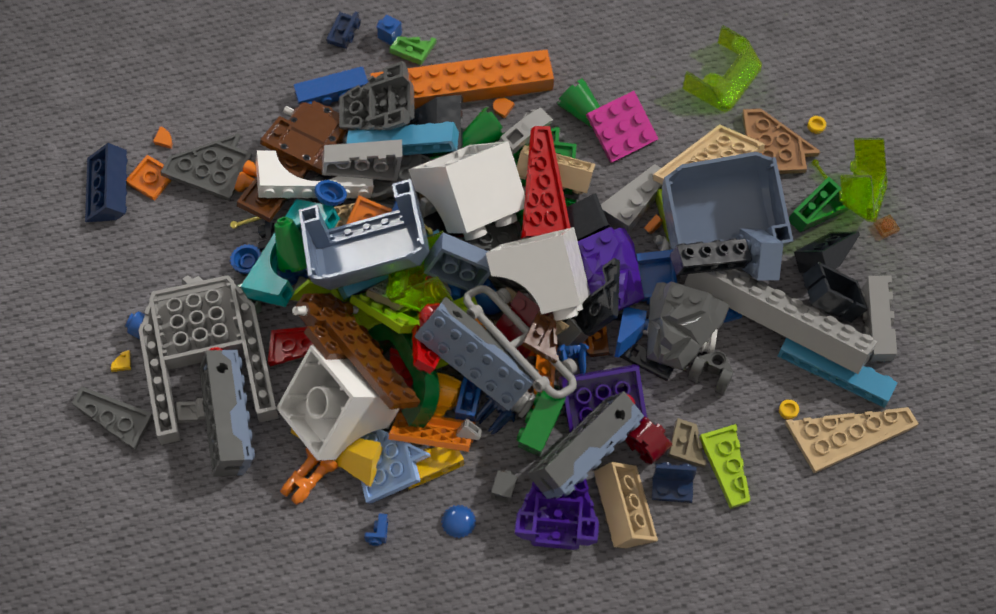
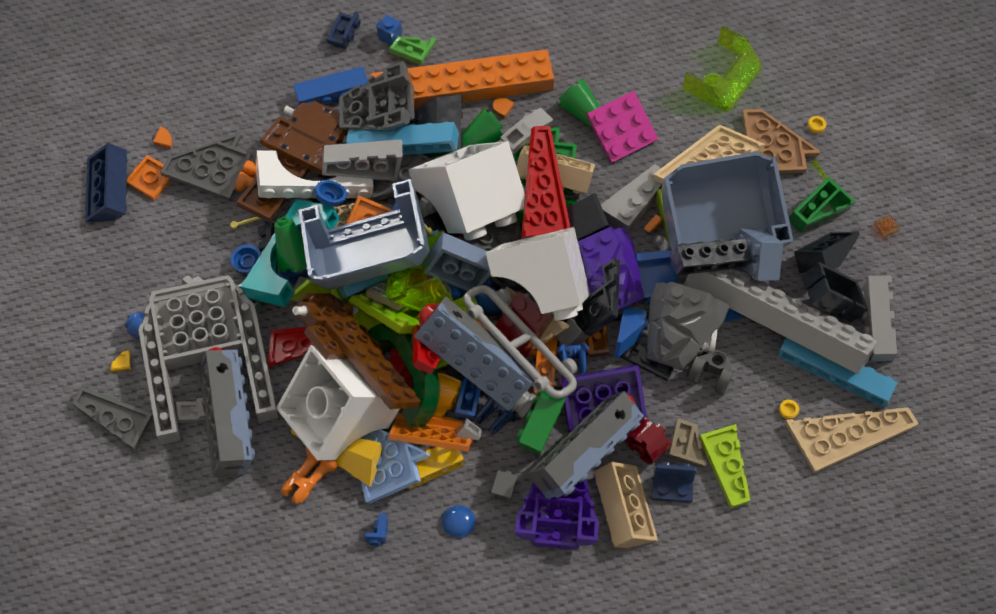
(542, 337): reddish brown wing -> none
(867, 186): clear neon green windscreen -> none

